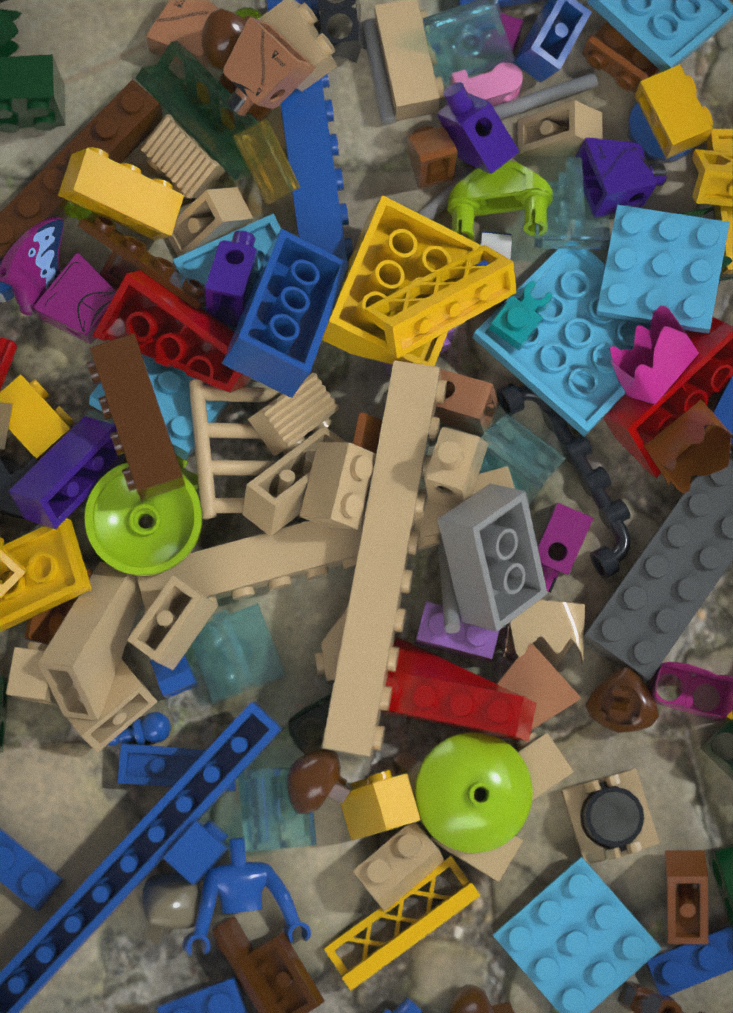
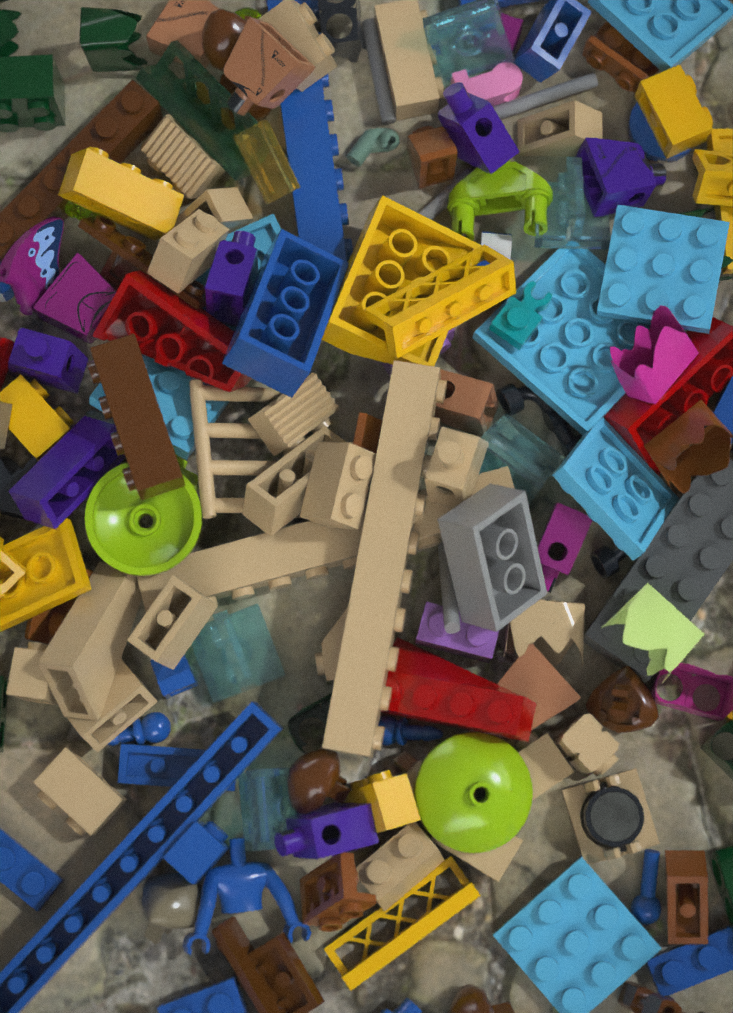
(45, 360): none -> dark purple torso
(79, 793): none -> tan brick
(106, 39): none -> dark green piece
(187, 250): none -> tan brick
(327, 831): none -> dark purple torso
(331, 894): none -> dark orange bracket
(373, 141): none -> sand green arm
(401, 731): none -> blue bar
(587, 746): none -> tan brick
(616, 488): none -> medium azure plate
(646, 906): none -> blue bar
(657, 627): none -> yellowish green piece

